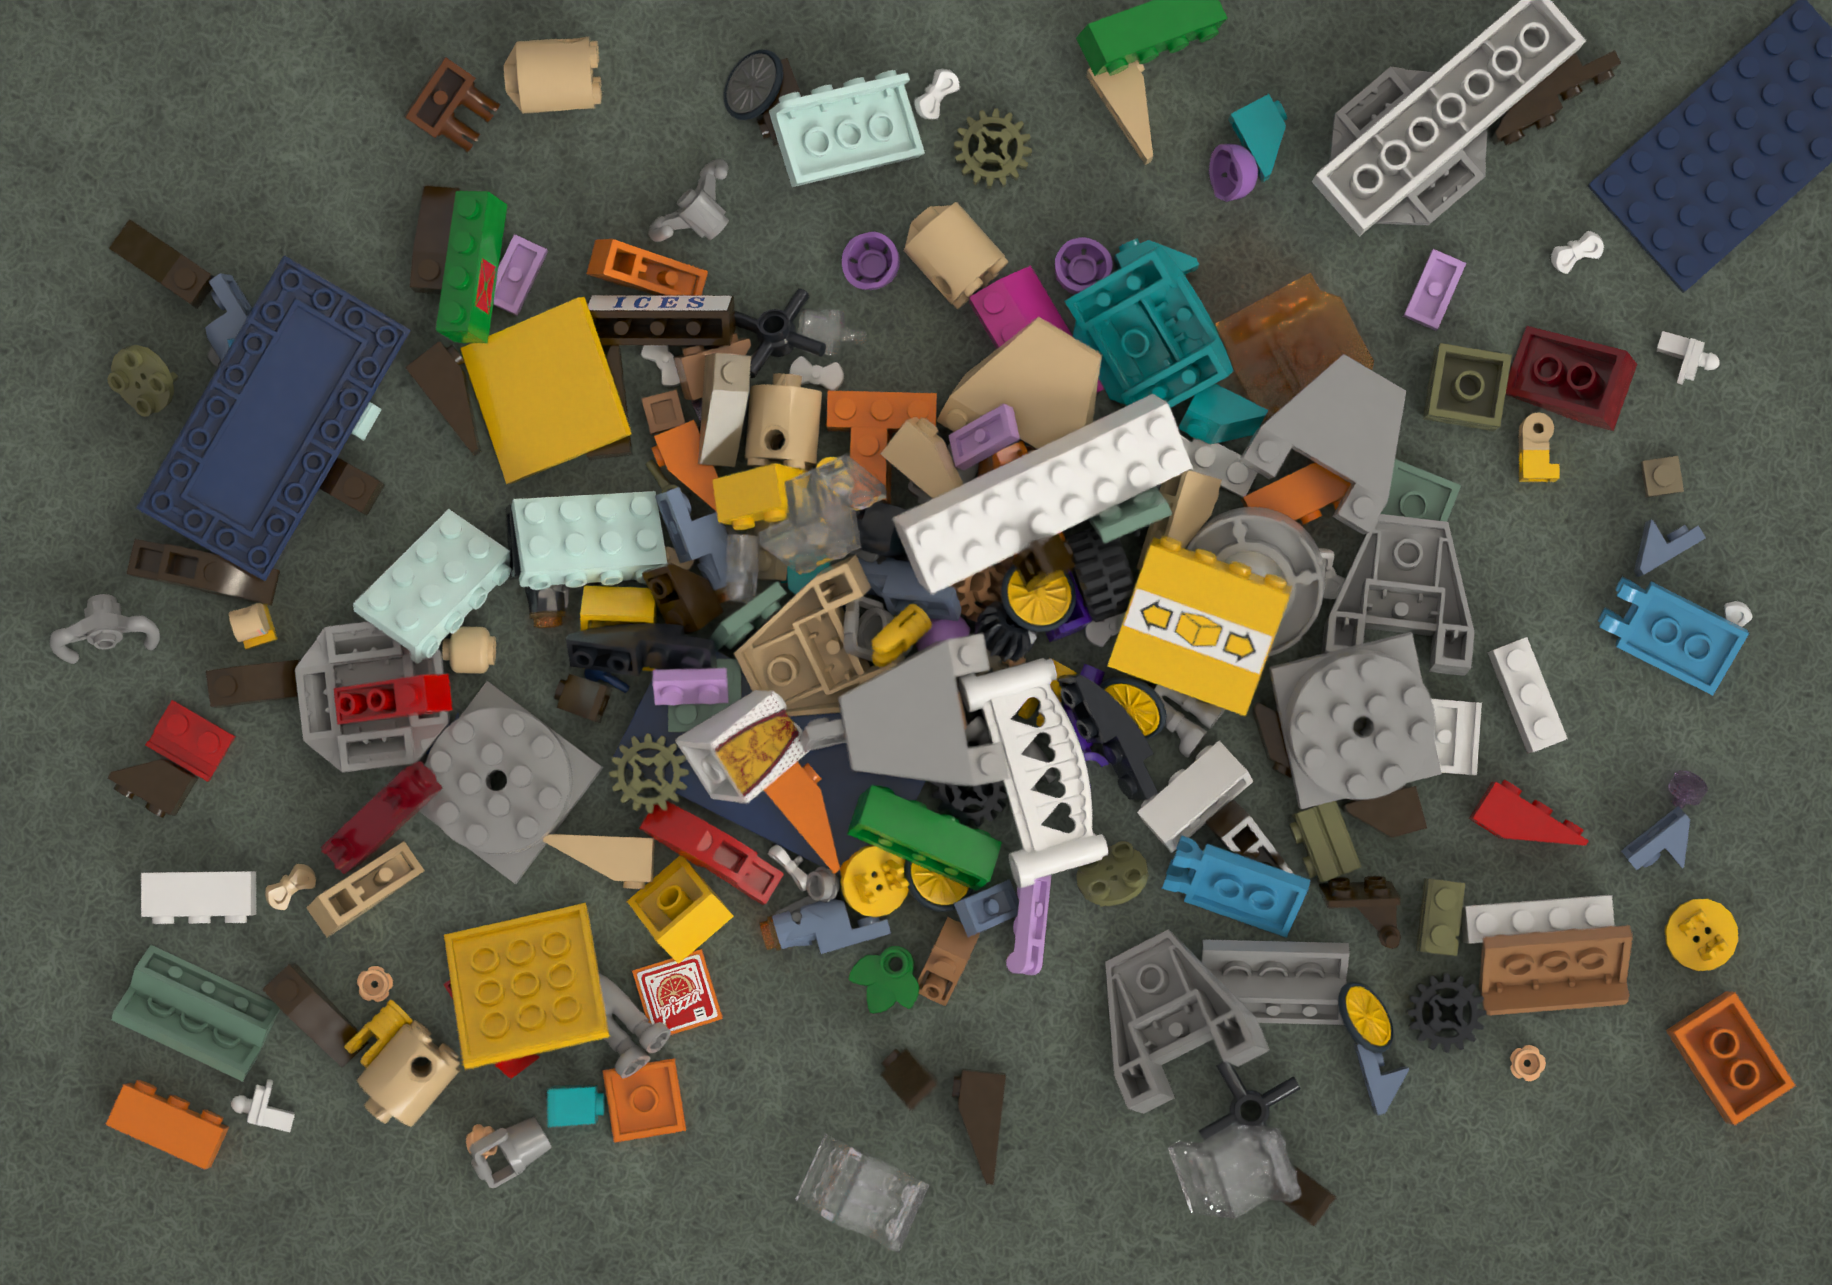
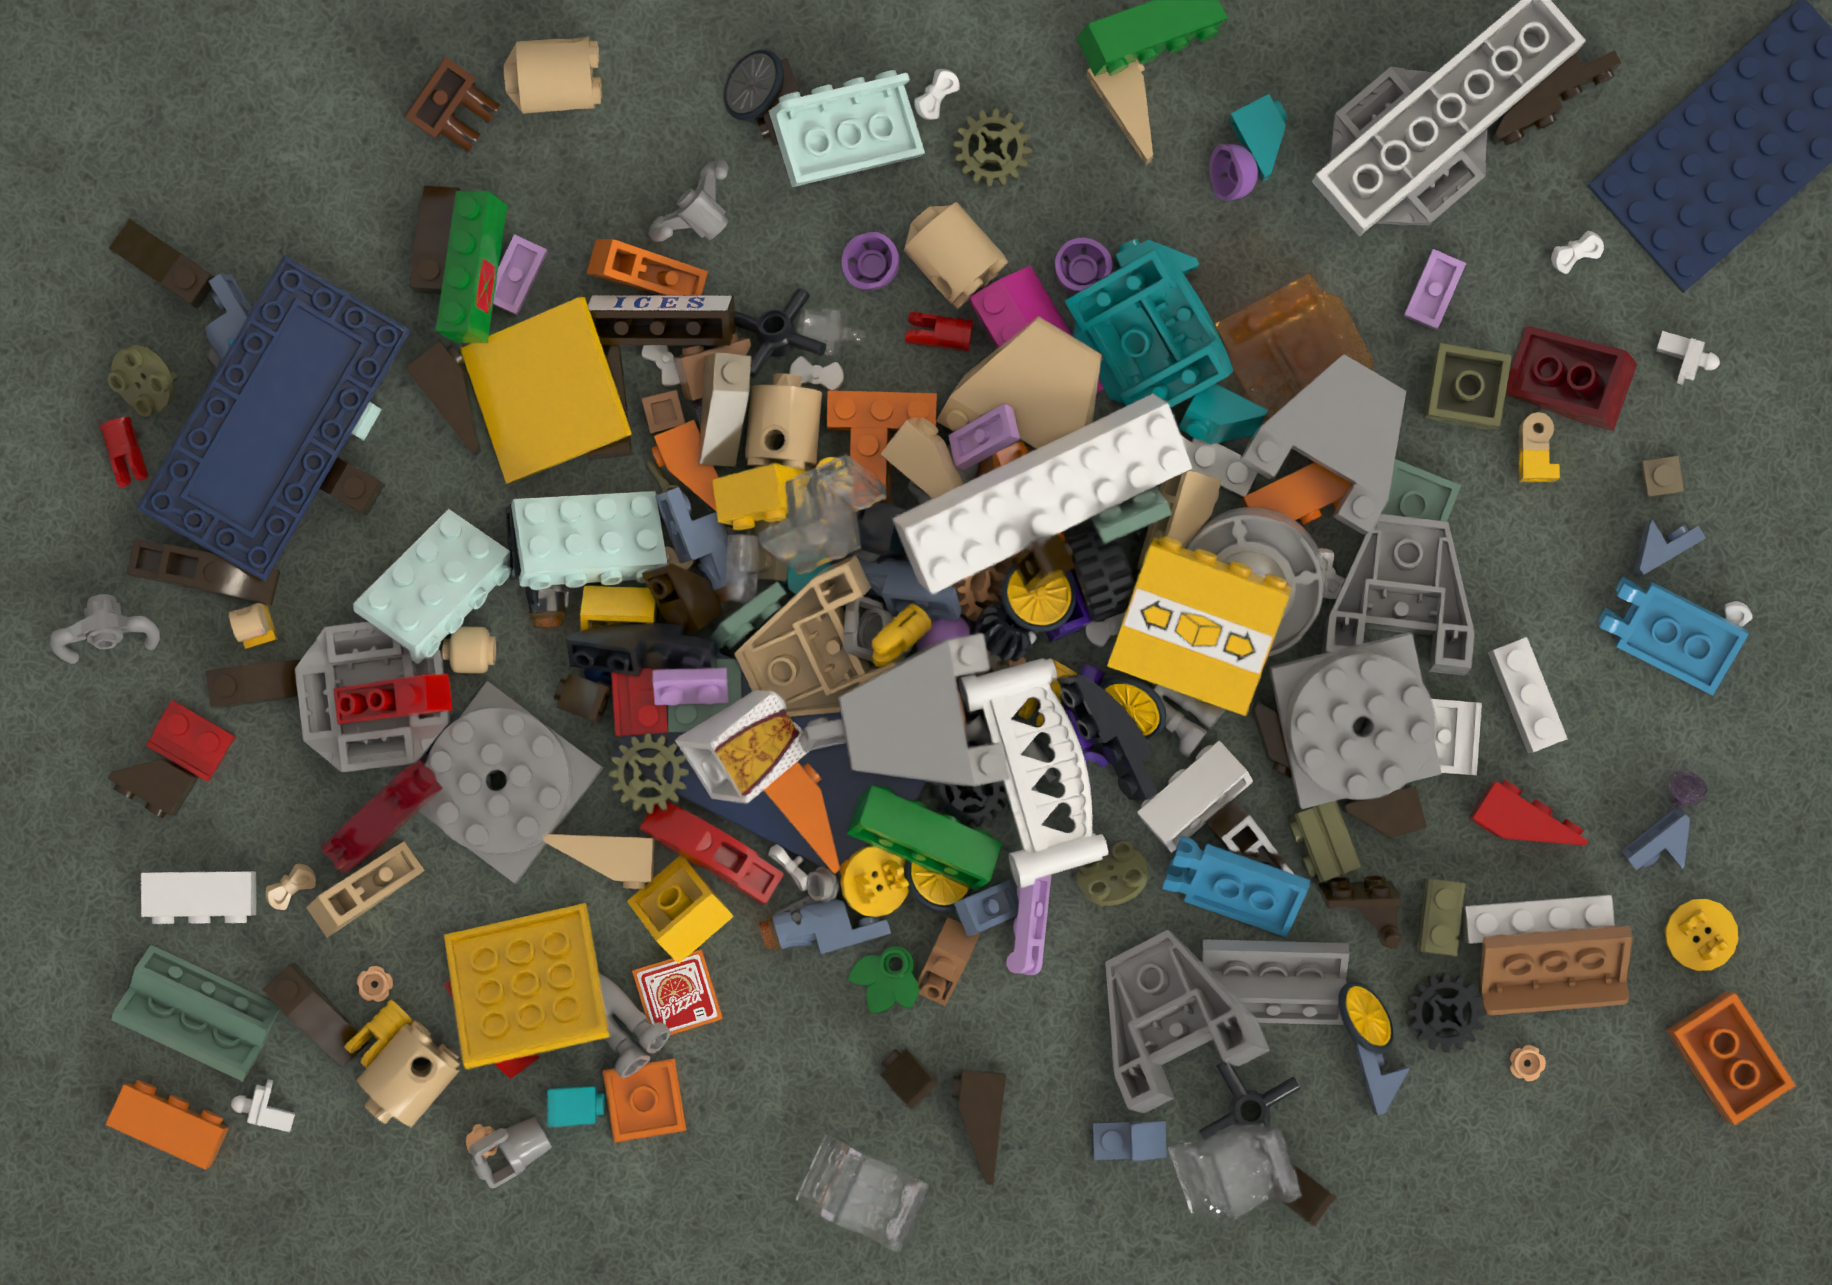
(123, 443): none -> red hinge
(635, 705): none -> red plate
(948, 331): none -> red hinge
(1129, 1140): none -> sand blue slope

